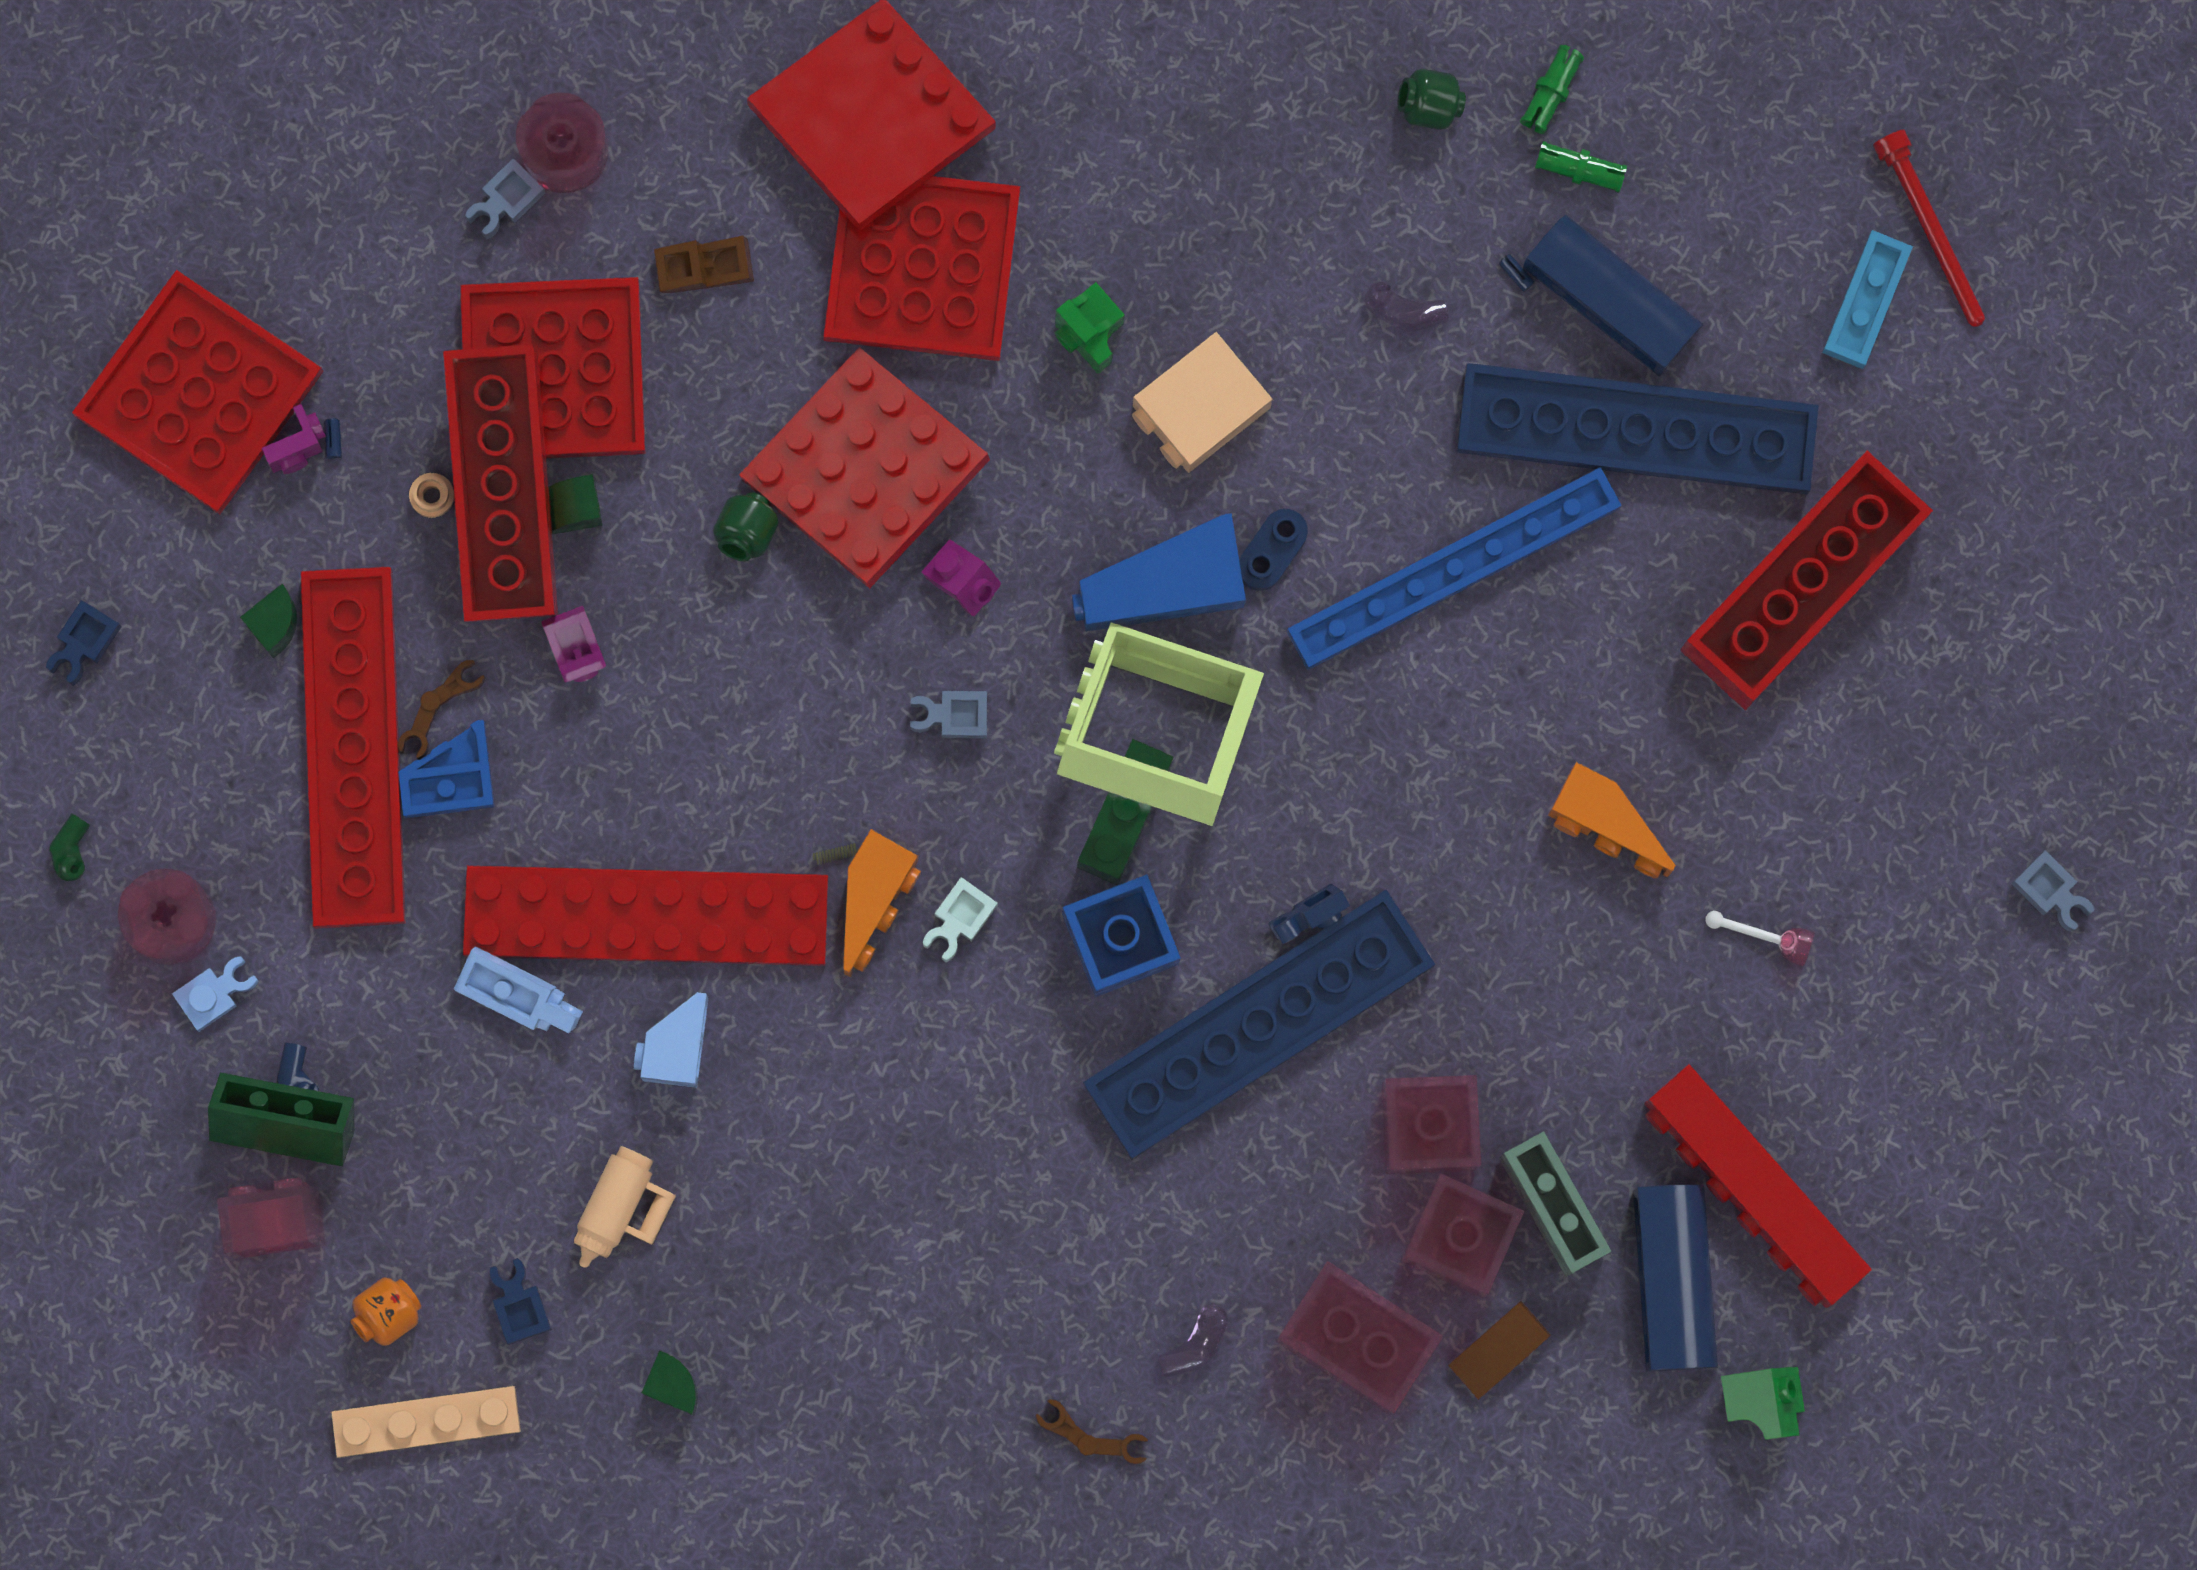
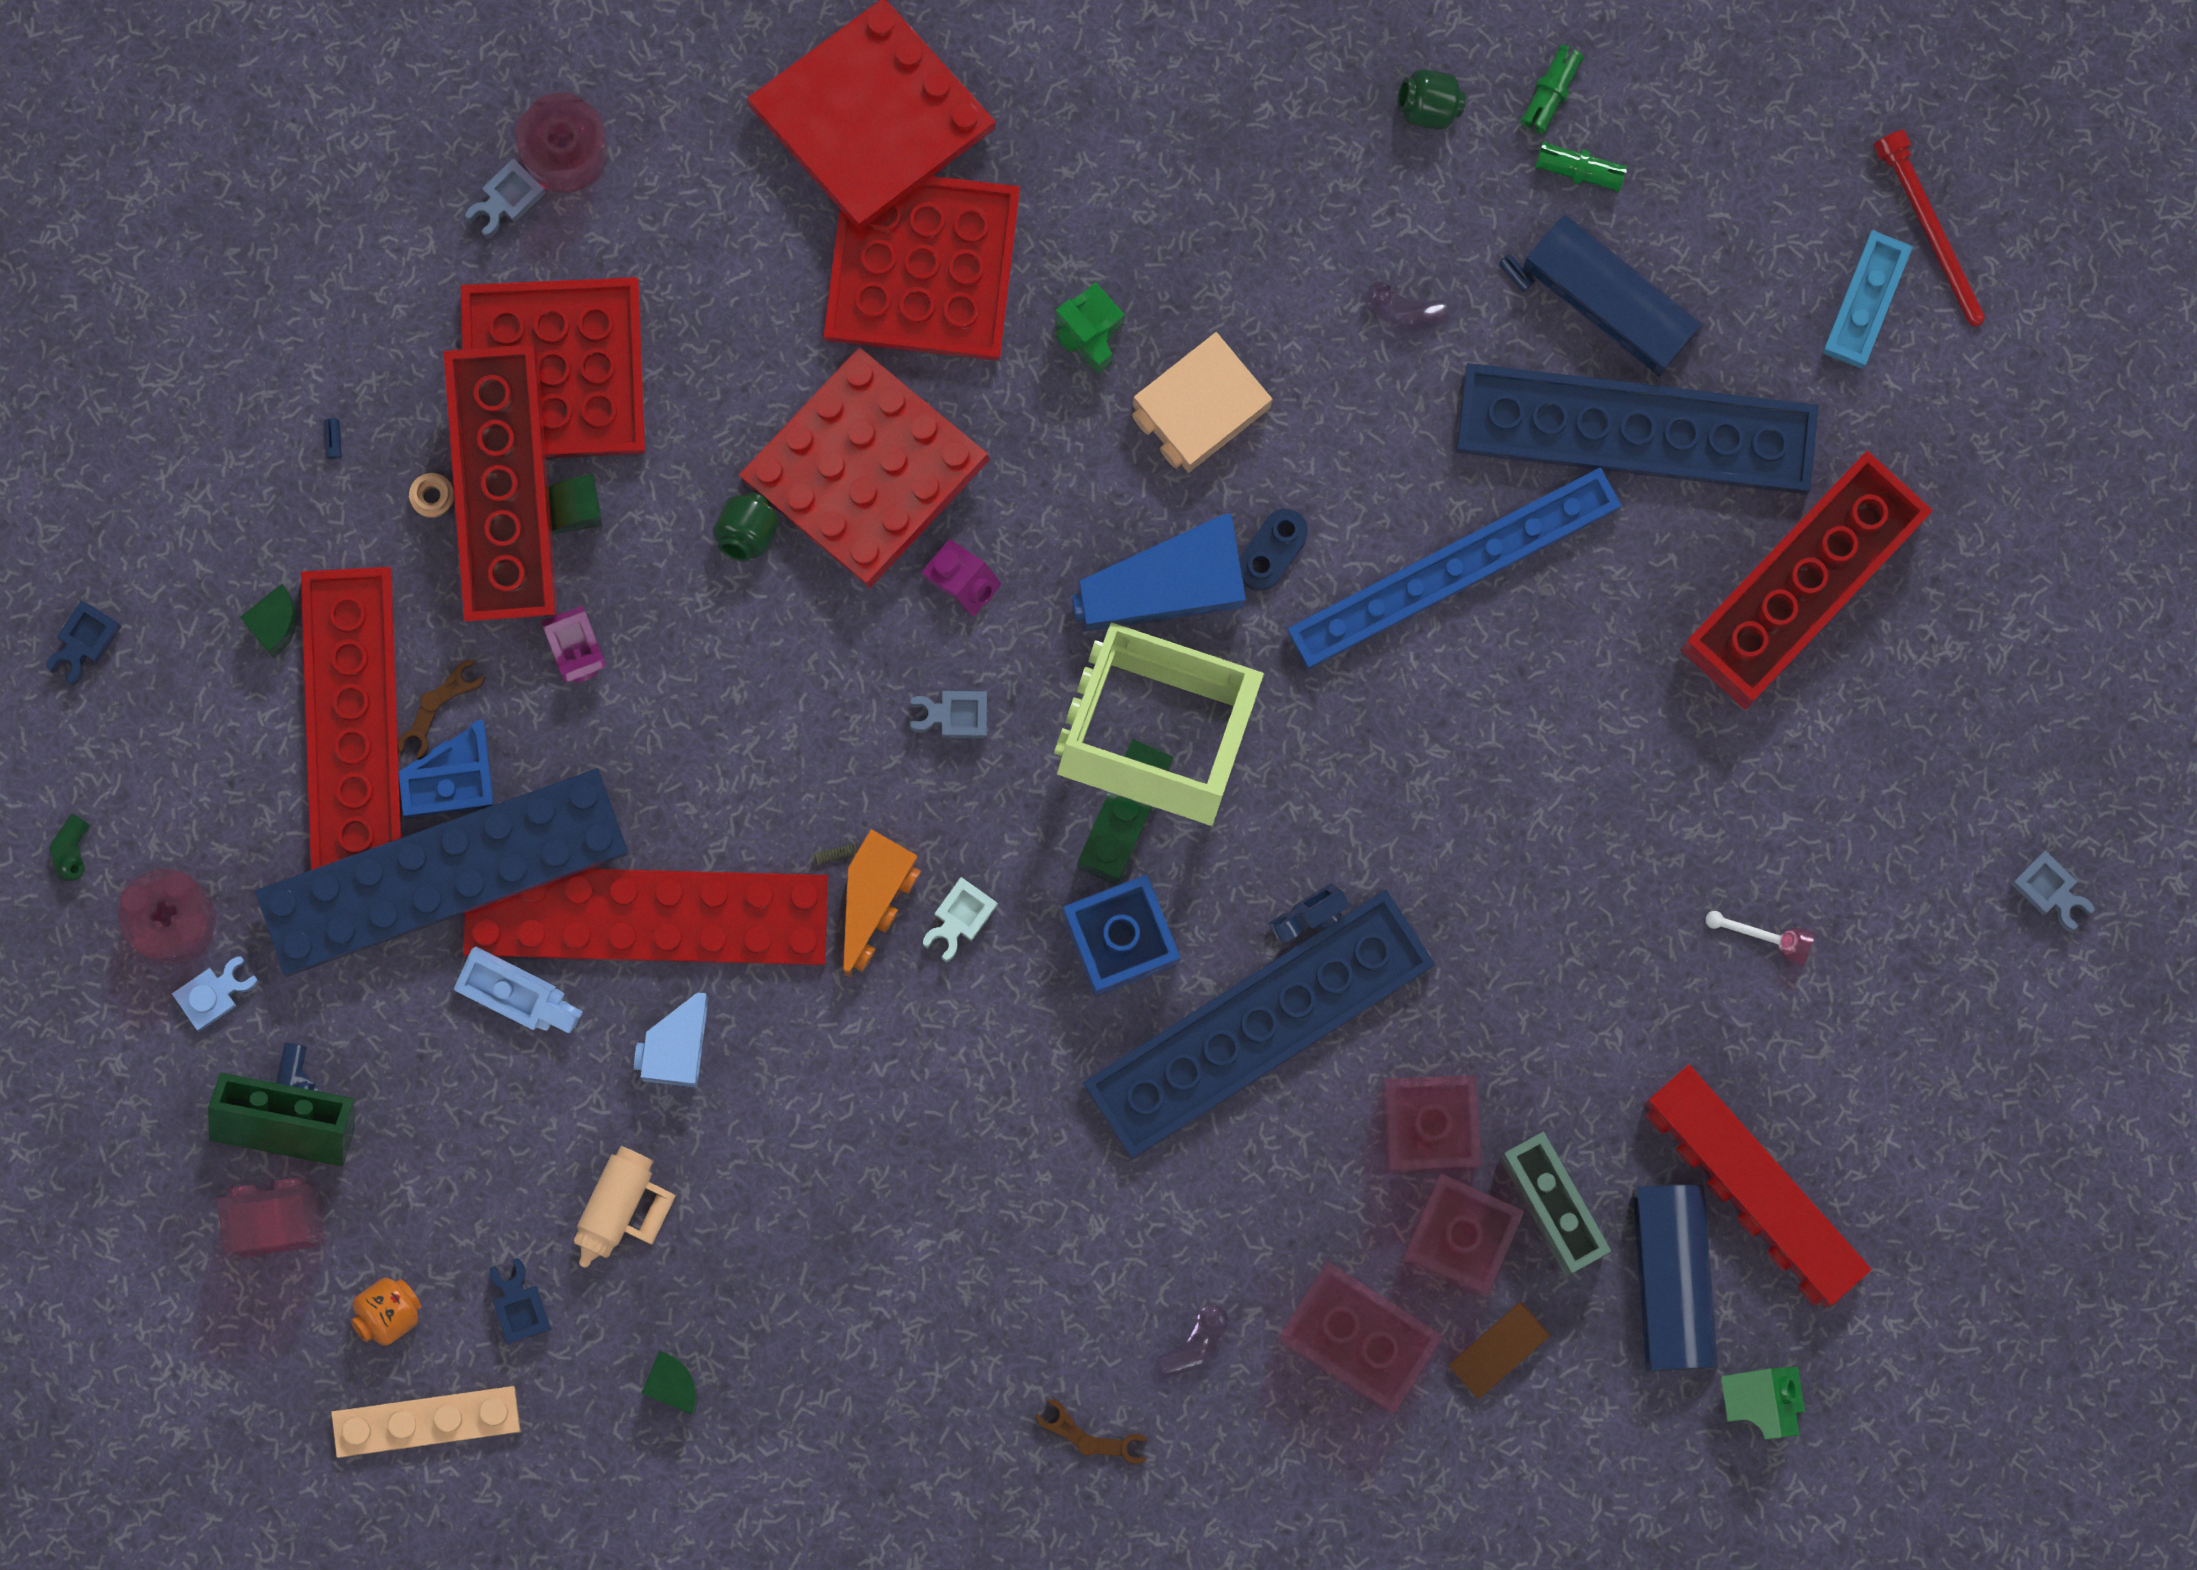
(197, 392): red plate -> none
(292, 452): magenta bracket -> none
(441, 872): none -> dark blue plate
(704, 265): reddish brown slope -> none
(1599, 805): orange slope -> none

